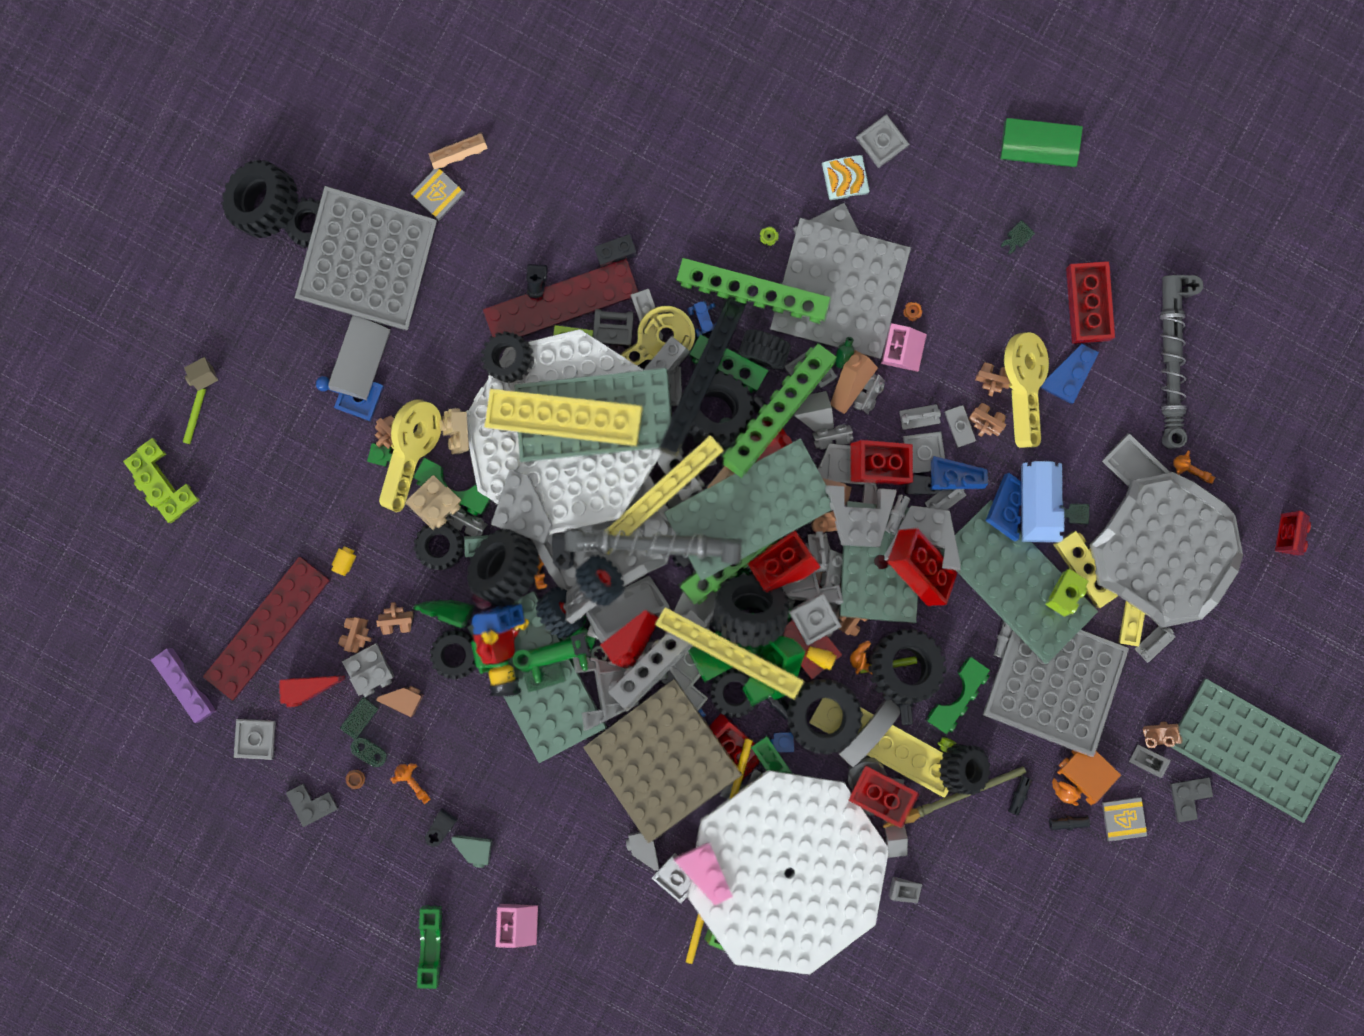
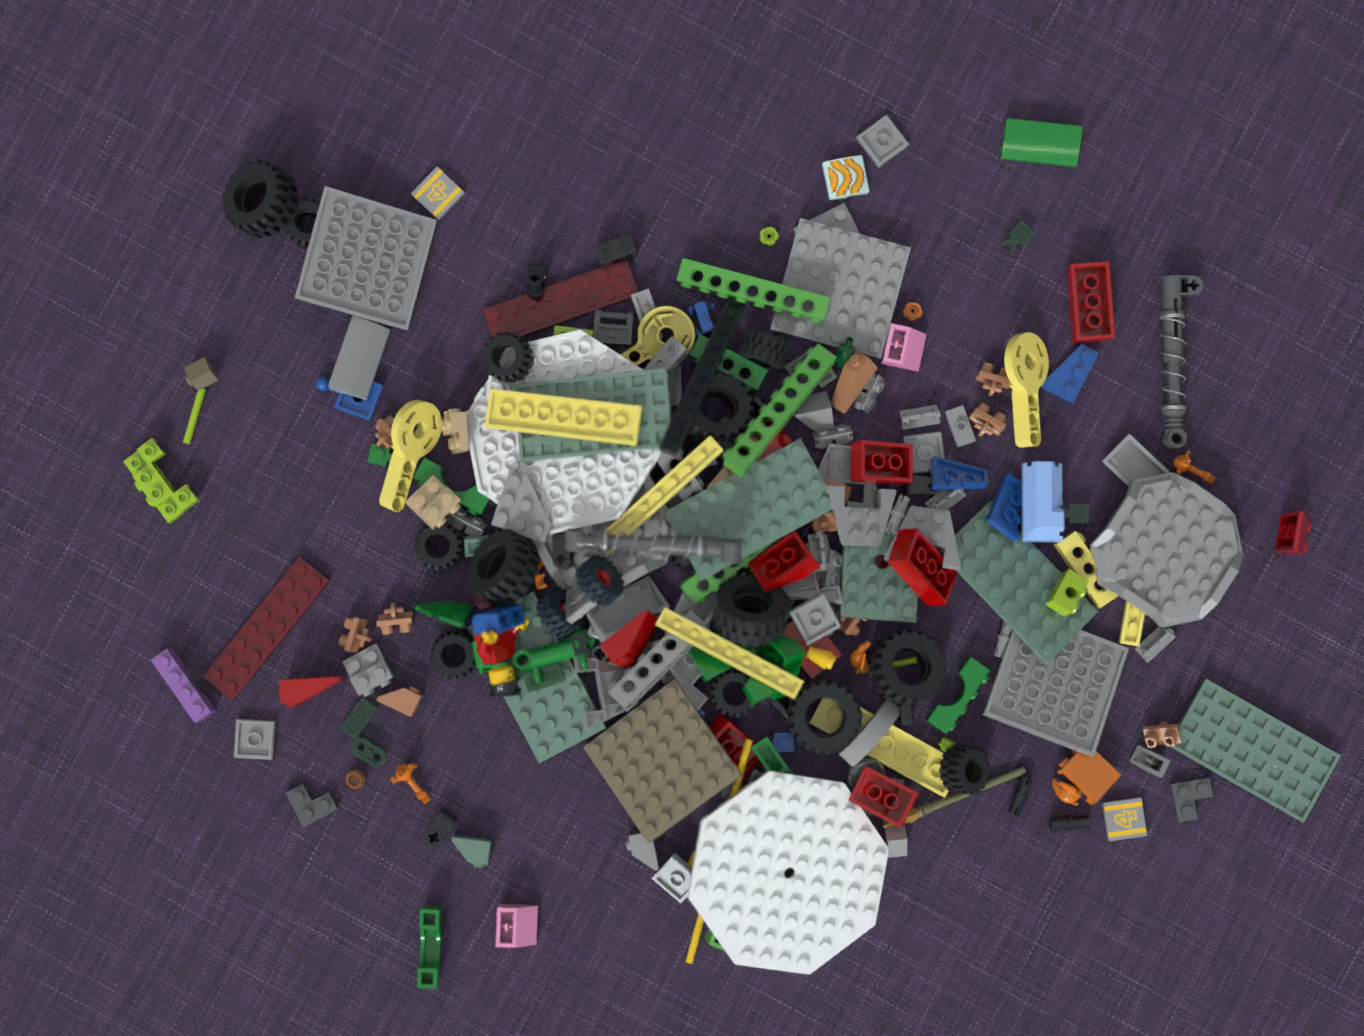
(343, 561): yellow brick -> none
(457, 151): light nougat plate -> none
(705, 872): bright pink wing -> none
(904, 890): light grey slope -> none

